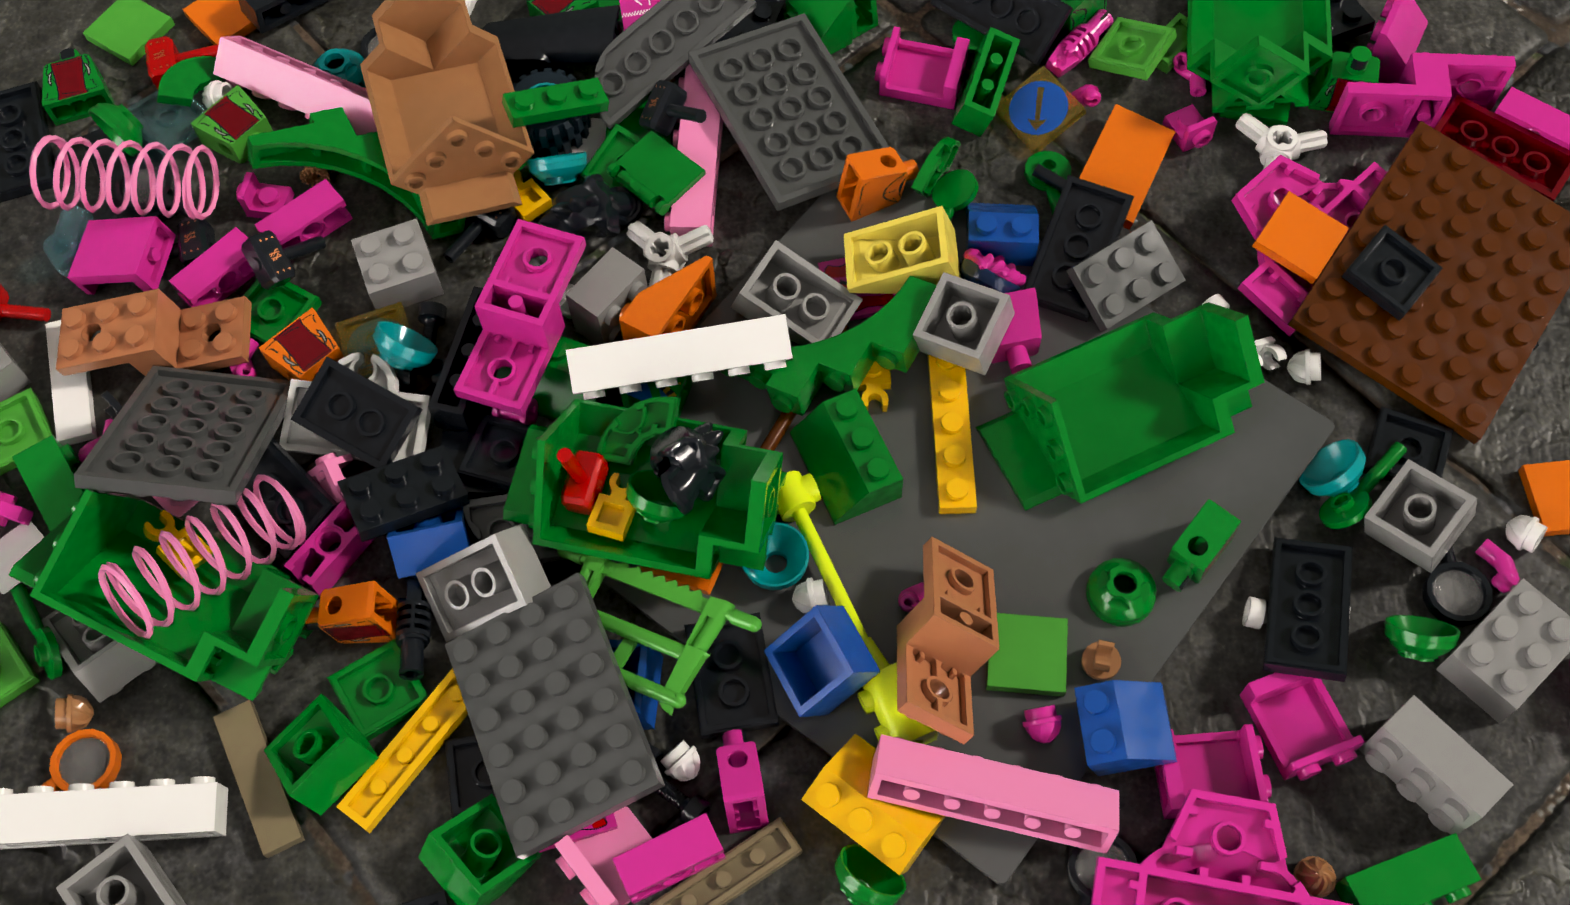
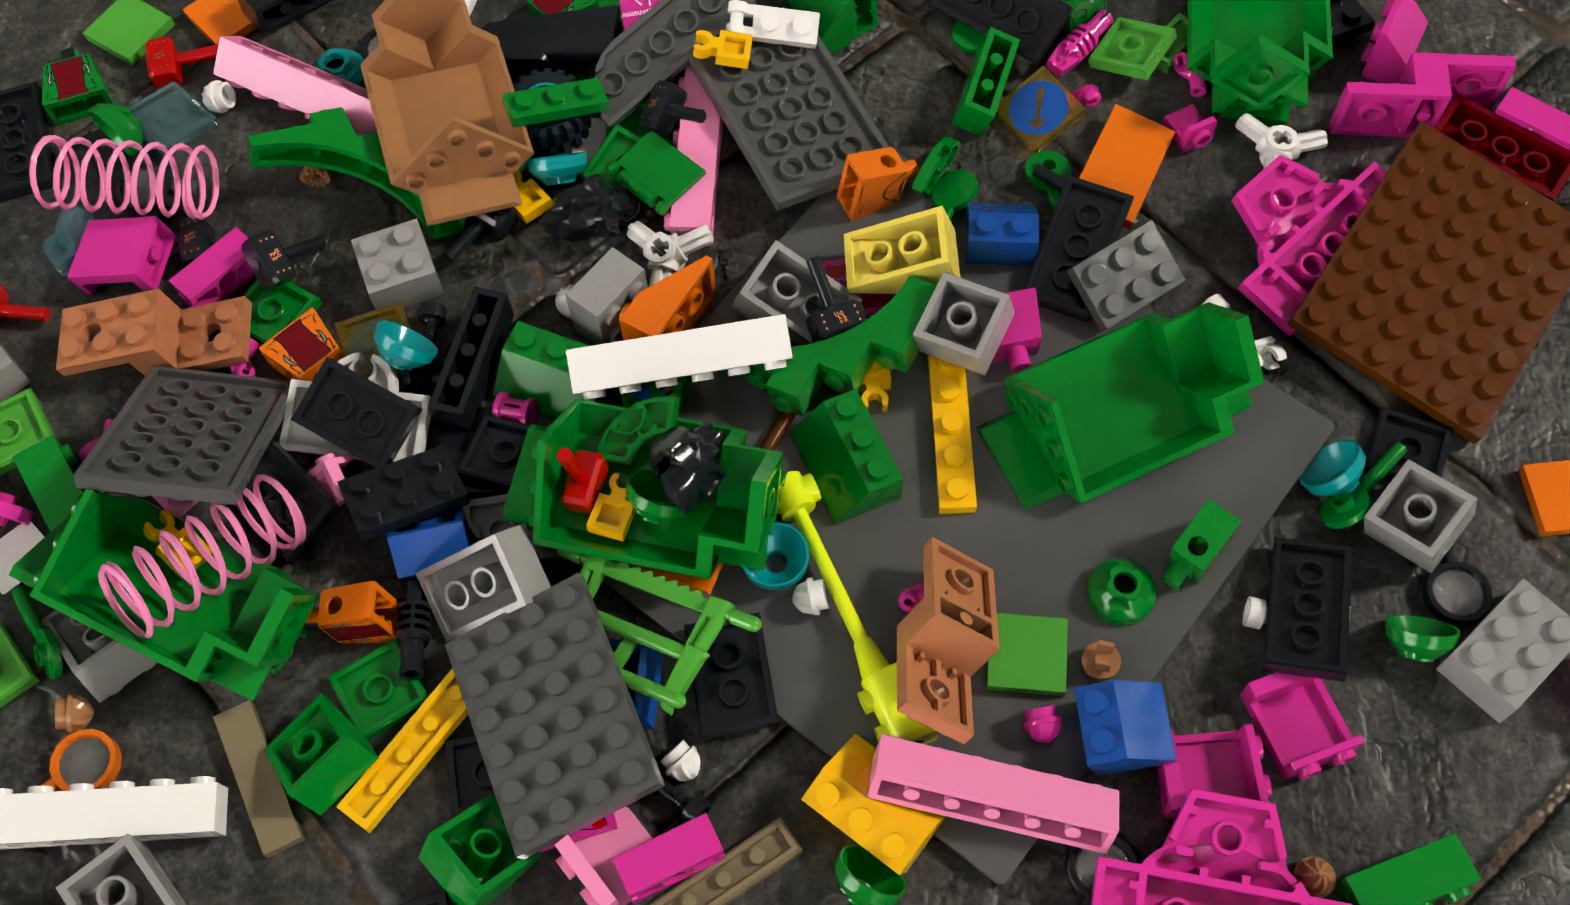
(70, 396): white tile -> none
(185, 80): green tile -> none
(229, 123): torso -> none
(260, 198): dark pink bracket -> none
(307, 216): dark pink piece -> none
(315, 550): dark pink piece -> none
(520, 317): dark pink bracket -> none
(729, 48): none -> yellow plate
(741, 783): dark pink torso -> none
(775, 24): none -> white plate
(821, 660): blue piece -> none
(834, 316): none -> black piece
(921, 70): dark pink panel -> none
(990, 271): hair -> none
(1300, 237): orange tile -> none
(1305, 366): white plate -> none
(1342, 68): green torso -> none
(1392, 272): black tile -> none
(1435, 767): light grey brick -> none
(1502, 562): dark pink arm -> none
(1525, 532): white plate -> none

